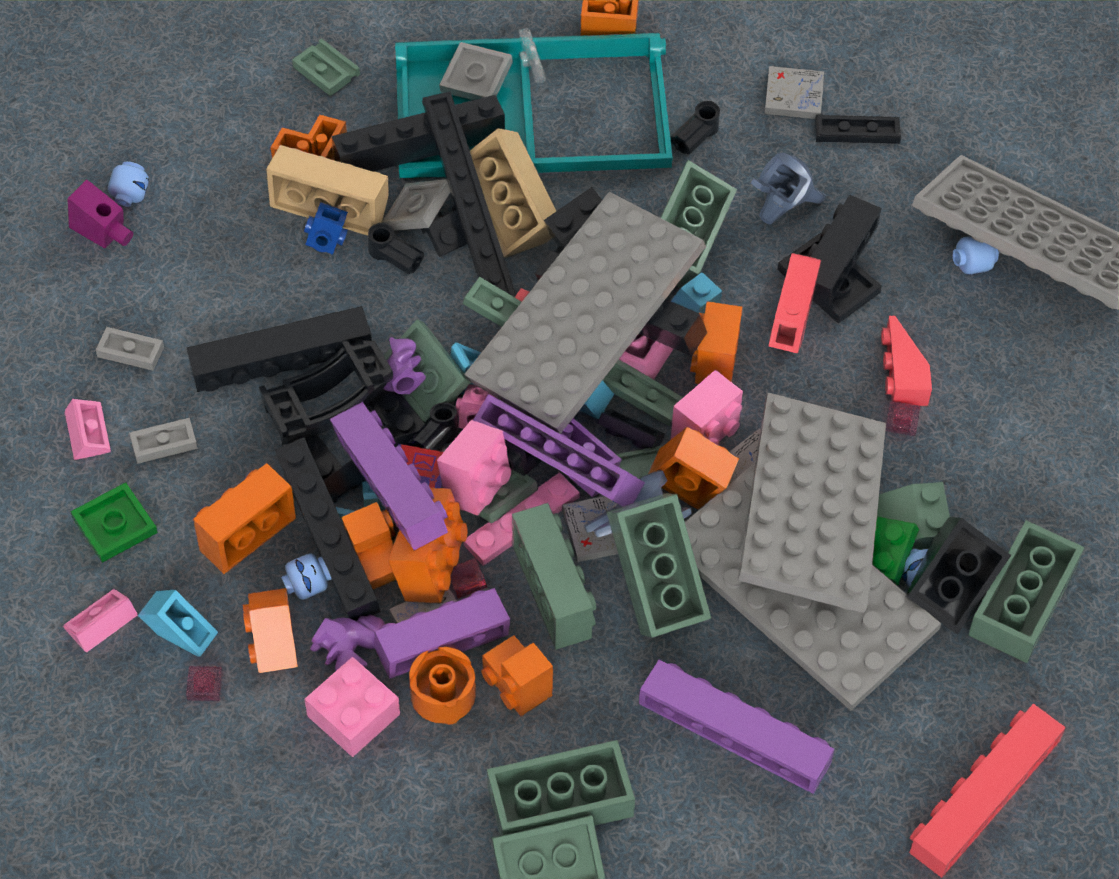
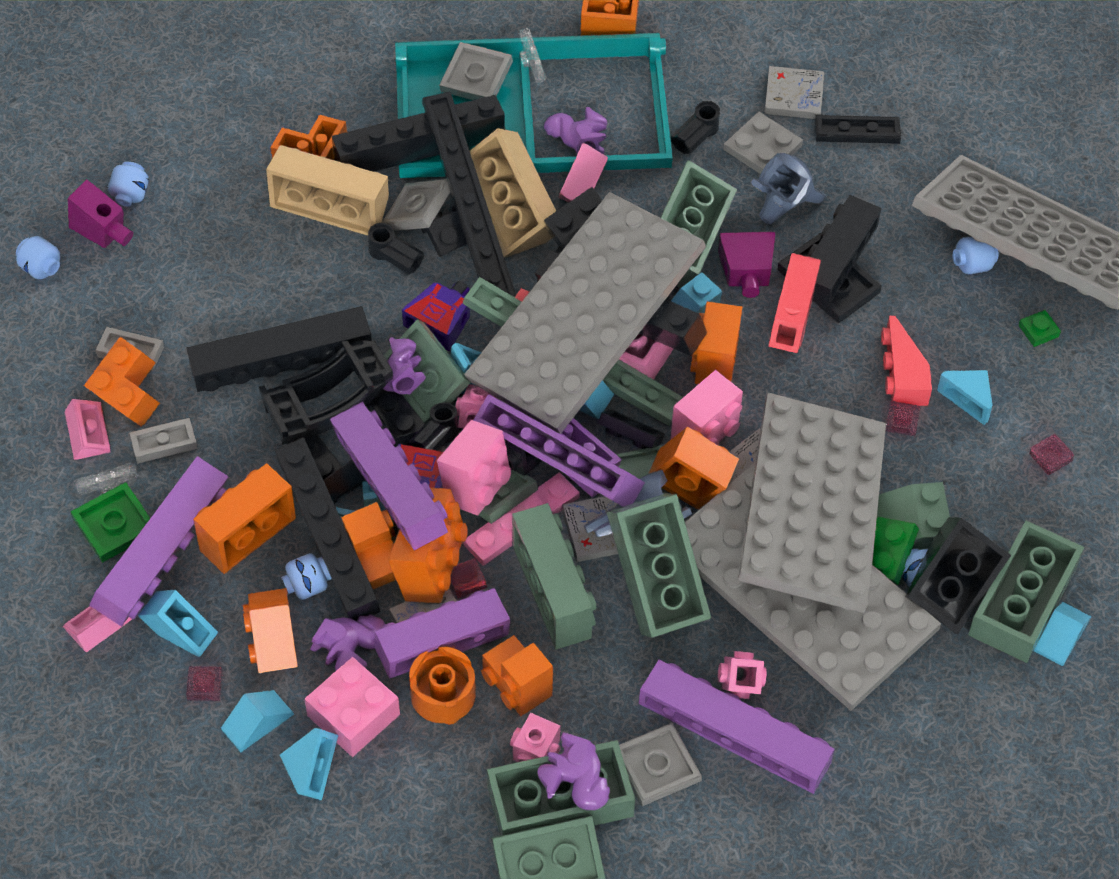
(37, 256): none -> light blue head
(106, 479): none -> clear plate
(119, 379): none -> orange brick
(157, 543): none -> medium lavender brick
(255, 717): none -> medium azure slope
(310, 762): none -> medium azure slope
(325, 67): sand green plate -> none
(326, 228): blue brick -> none
(441, 311): none -> torso
(535, 739): none -> bright pink brick
(578, 766): none -> medium lavender animal
(579, 132): none -> medium lavender animal
(583, 173): none -> bright pink slope
(658, 764): none -> light grey tile
(747, 259): none -> magenta torso
(753, 678): none -> bright pink brick
(760, 141): none -> light grey plate
(969, 391): none -> medium azure slope
(986, 790): coral brick -> none
(1039, 328): none -> green plate
(1051, 454): none -> clear pink plate
(1062, 633): none -> medium azure slope

